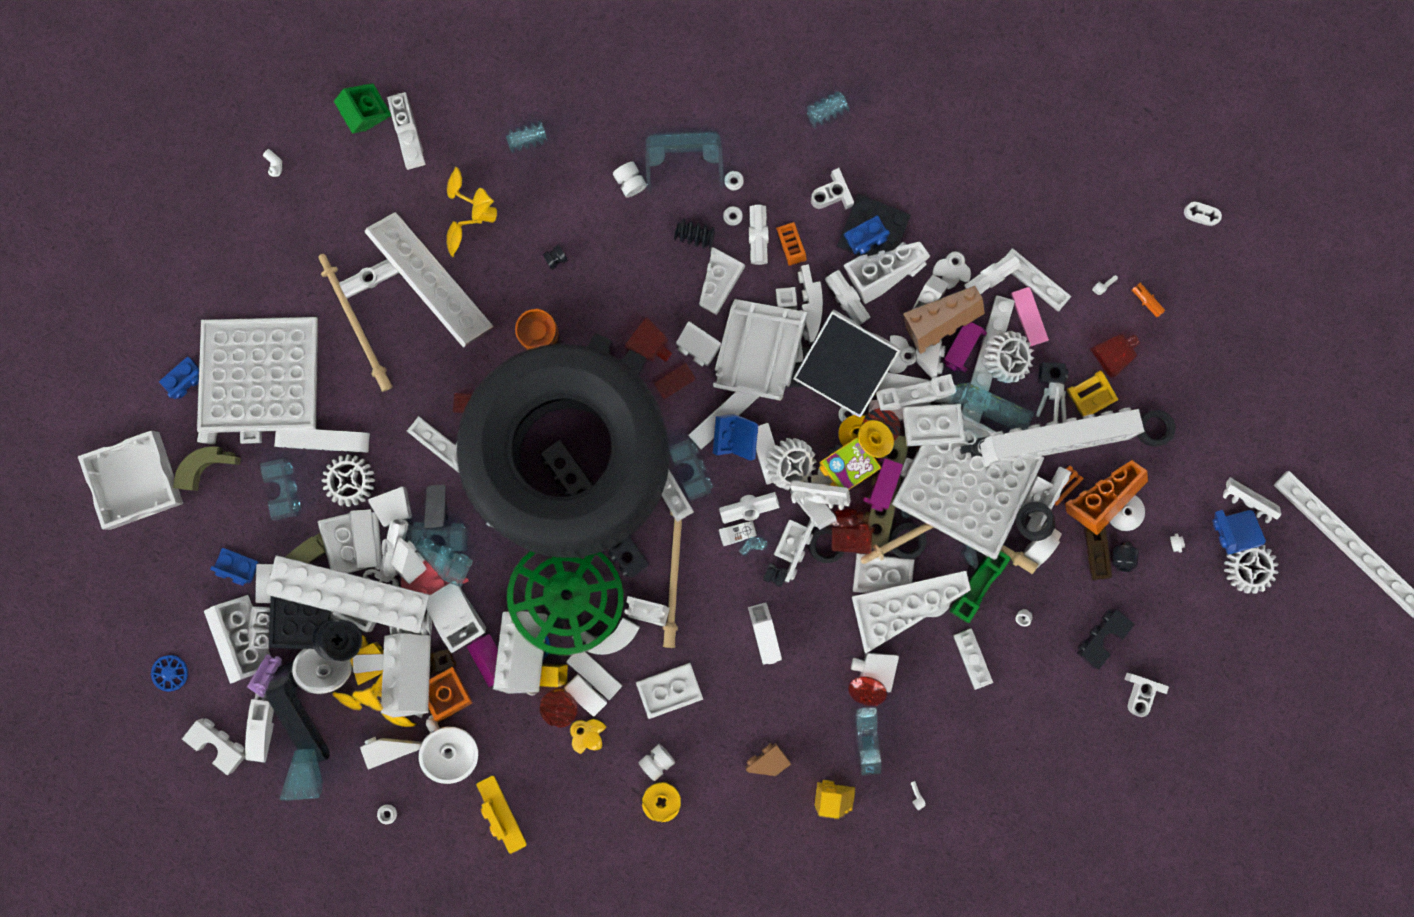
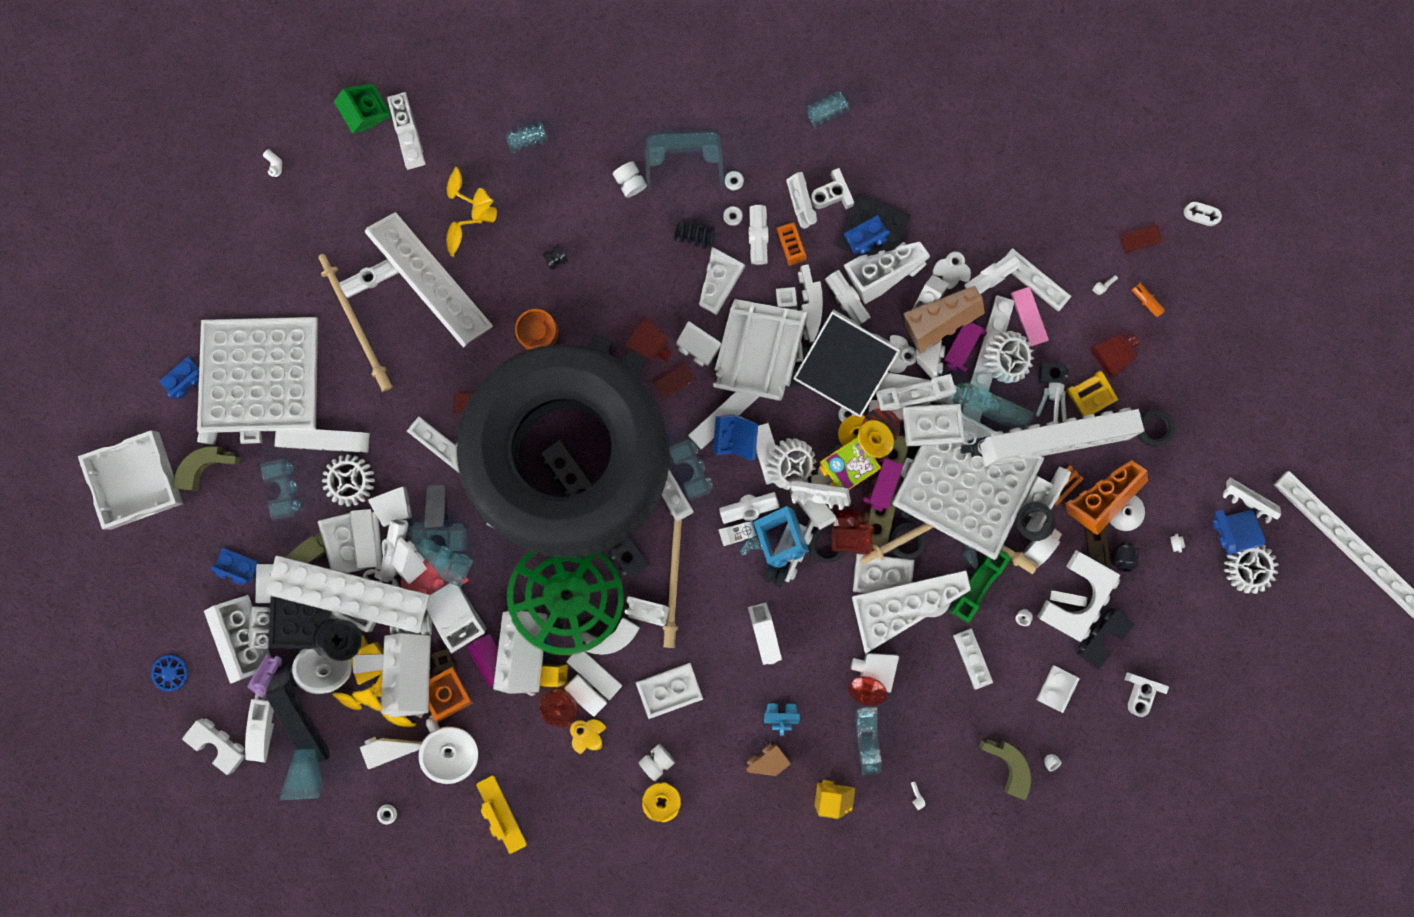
(773, 520): none -> dark azure window
(780, 720): none -> dark azure hips
(801, 200): none -> white hinge
(1019, 772): none -> olive arch
(1052, 762): none -> white hinge
(1058, 689): none -> white plate
(1068, 598): none -> white beam
(1078, 623): none -> white arch
(1141, 239): none -> clear red tile

